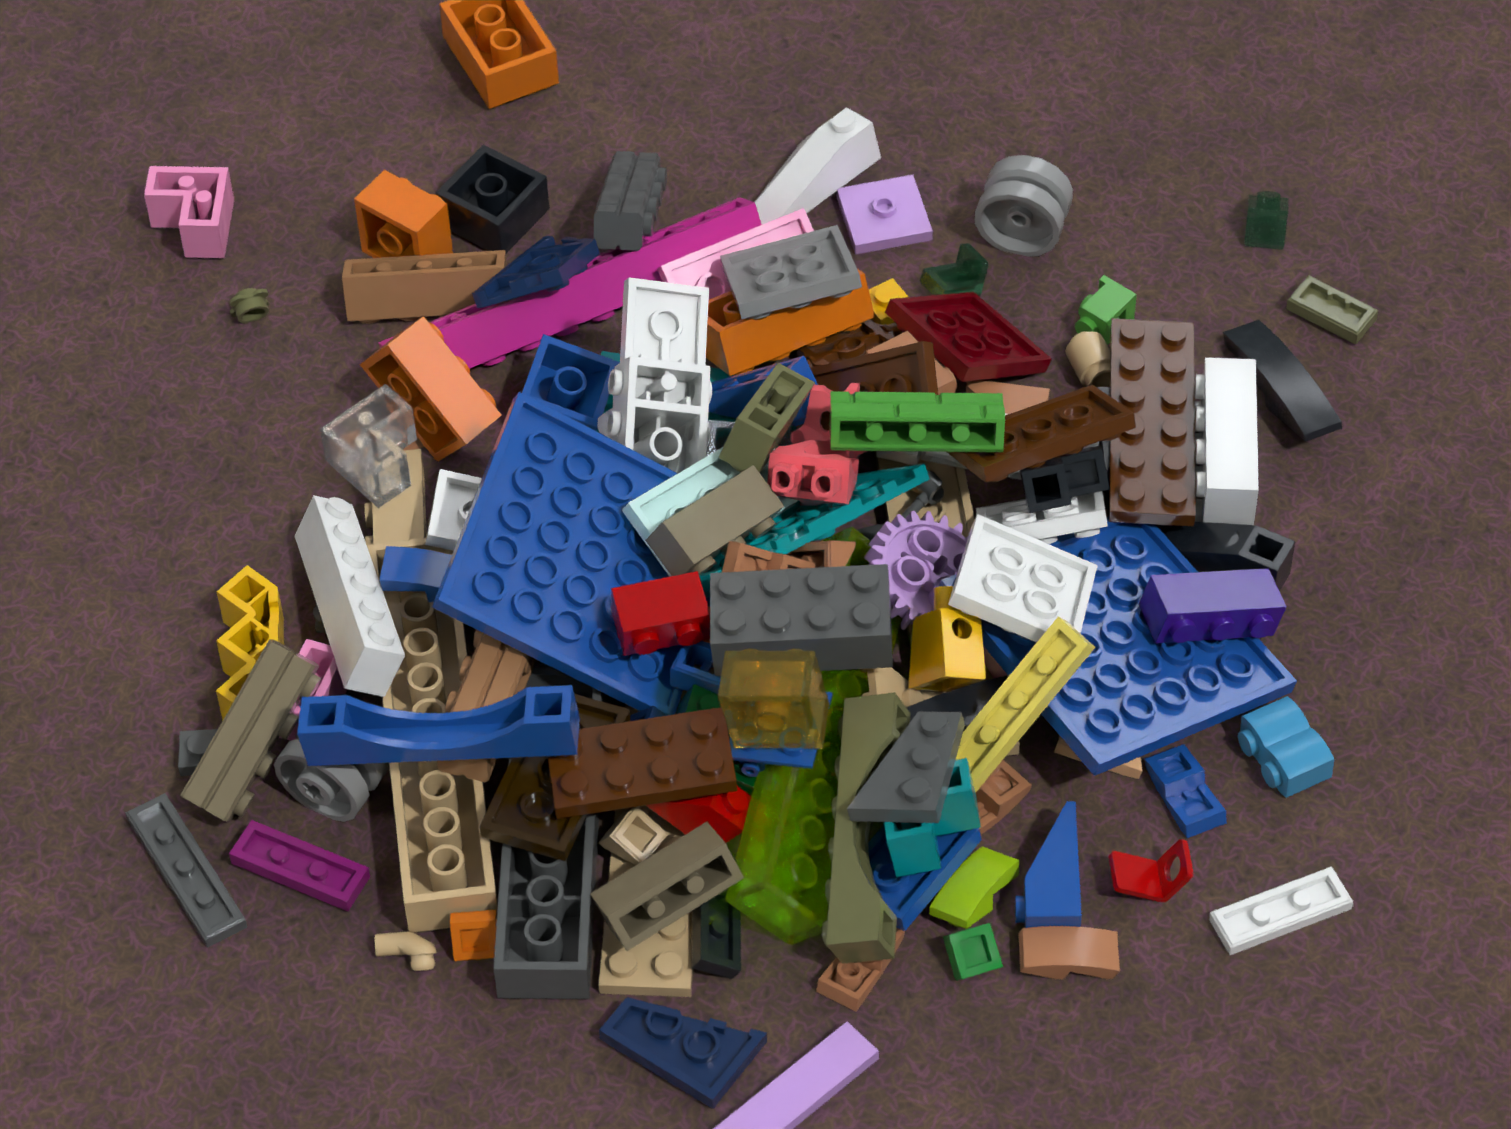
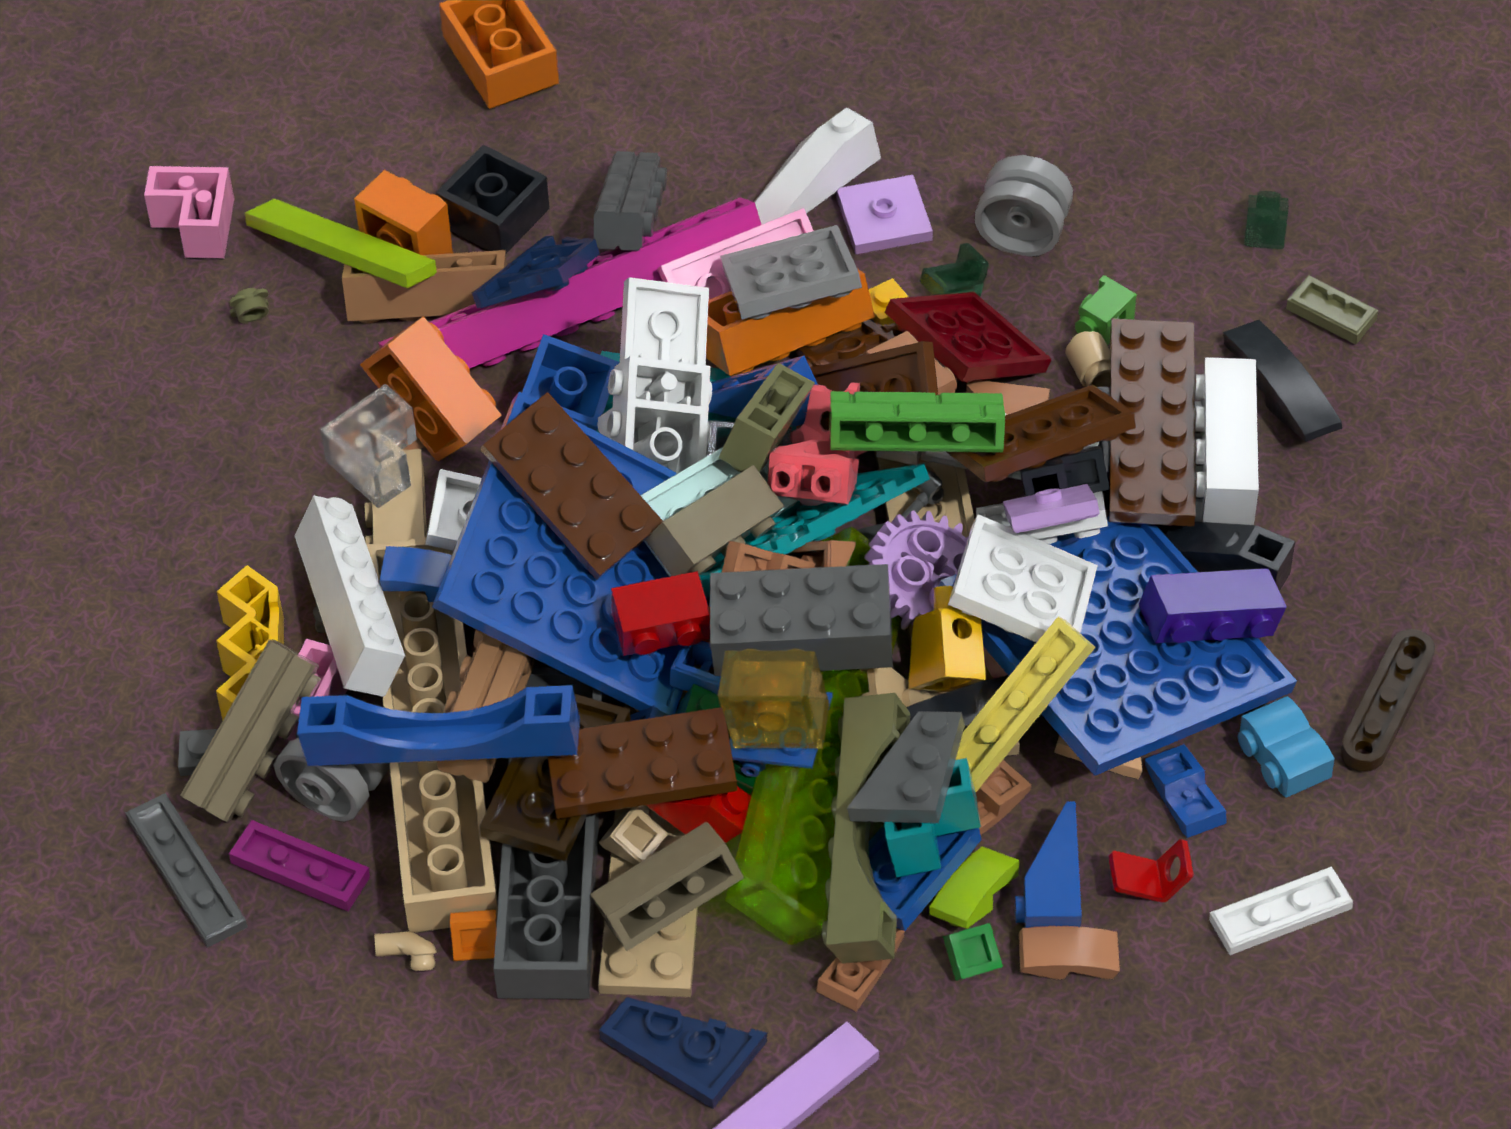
(341, 243): none -> lime tile
(572, 485): none -> reddish brown plate
(717, 937): black plate -> none
(1051, 508): none -> lavender plate
(1387, 700): none -> dark brown plate

